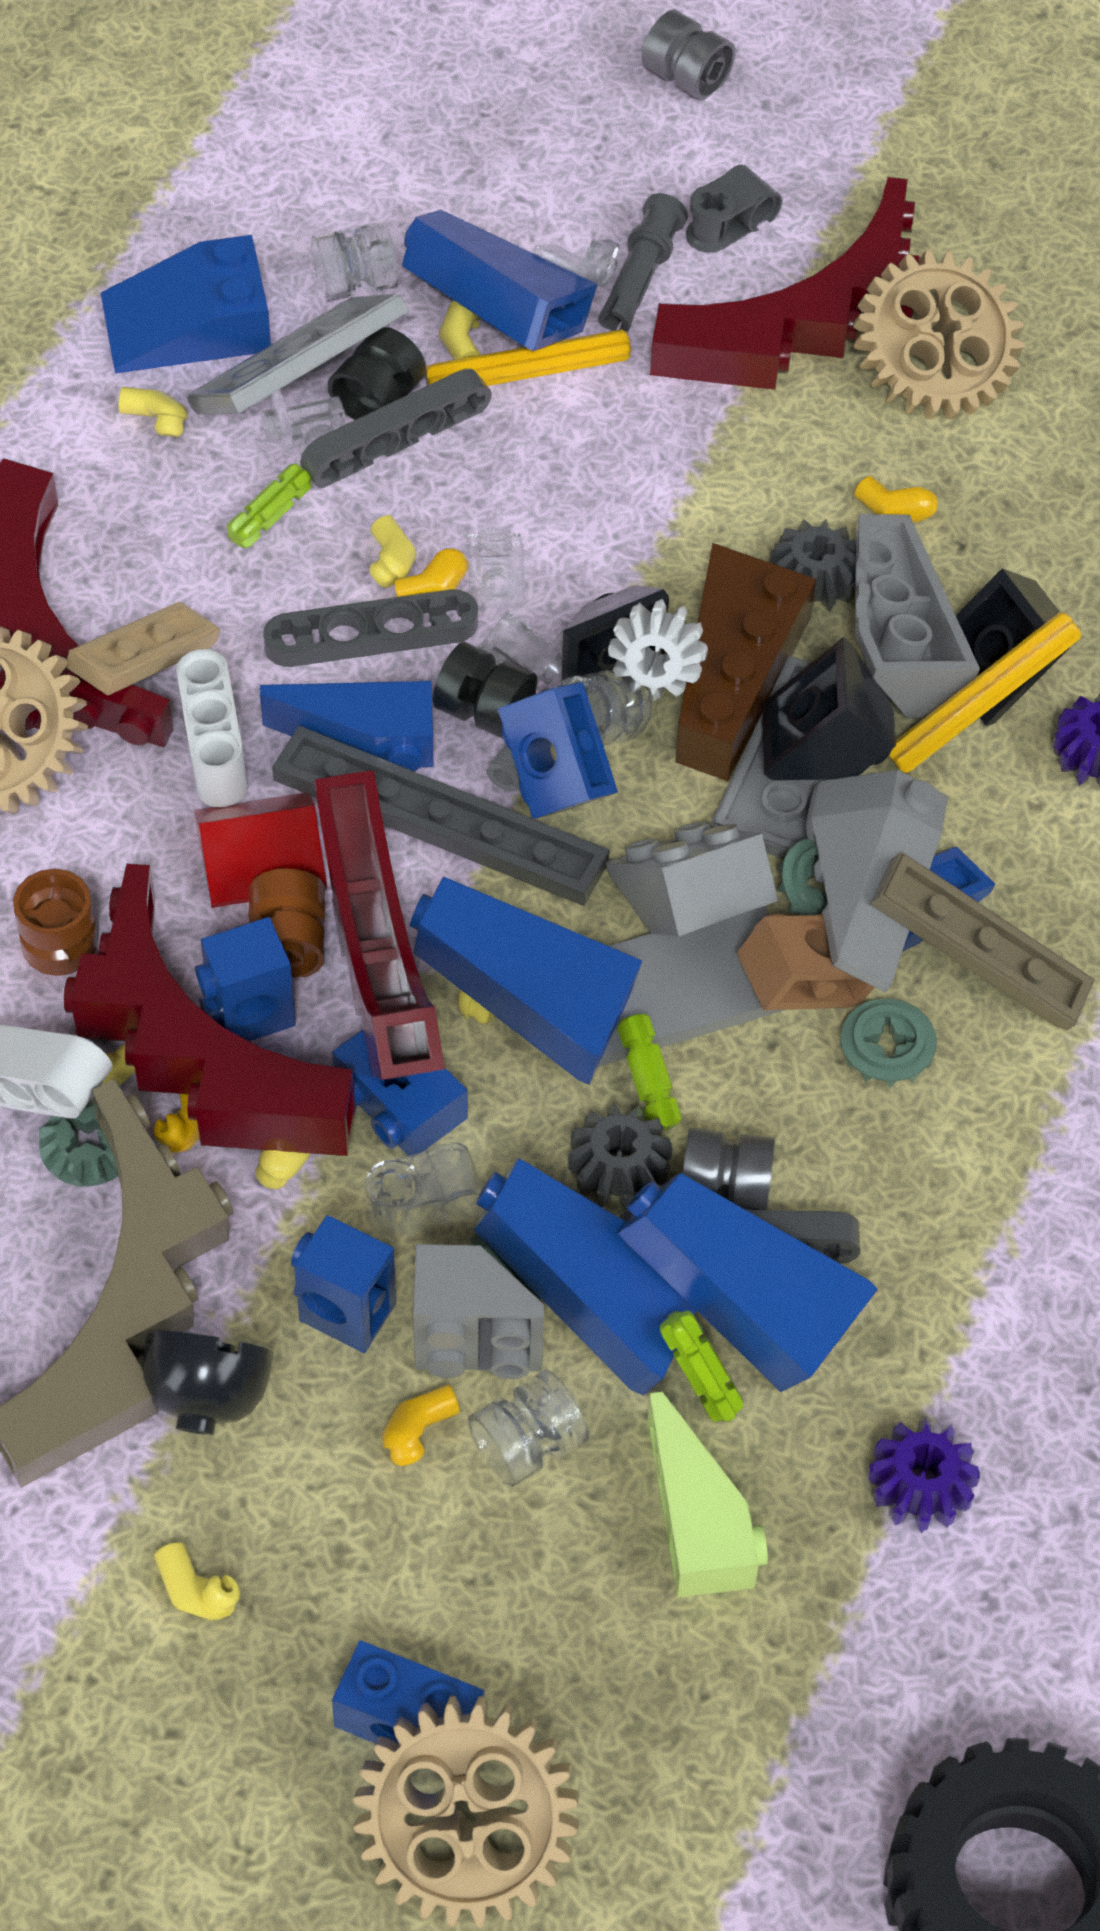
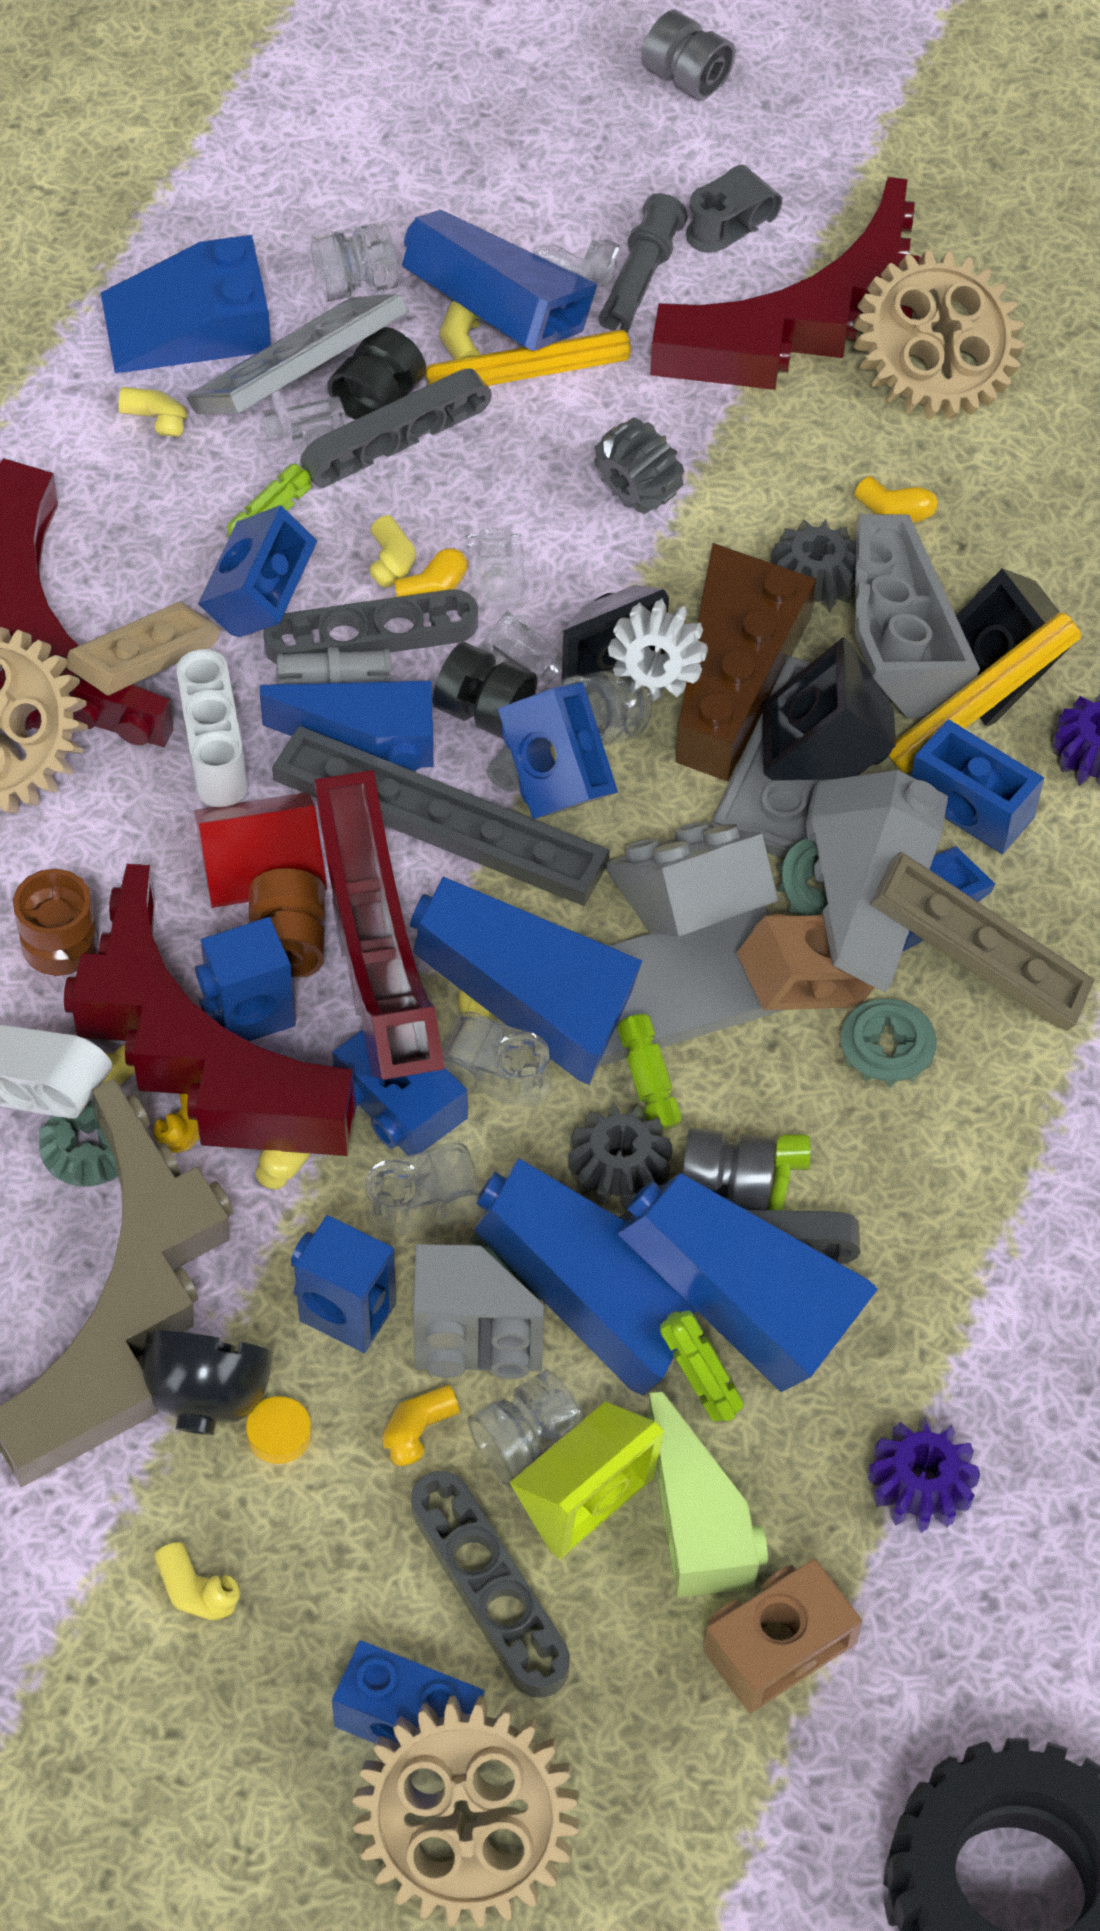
(257, 572): none -> blue brick
(278, 1430): none -> yellow tile
(333, 667): none -> light grey pin
(494, 1056): none -> clear piece
(497, 1579): none -> dark grey beam
(589, 1475): none -> neon yellow slope
(639, 465): none -> dark grey gear
(766, 1667): none -> medium nougat brick
(790, 1154): none -> lime hand
(985, 788): none -> blue brick

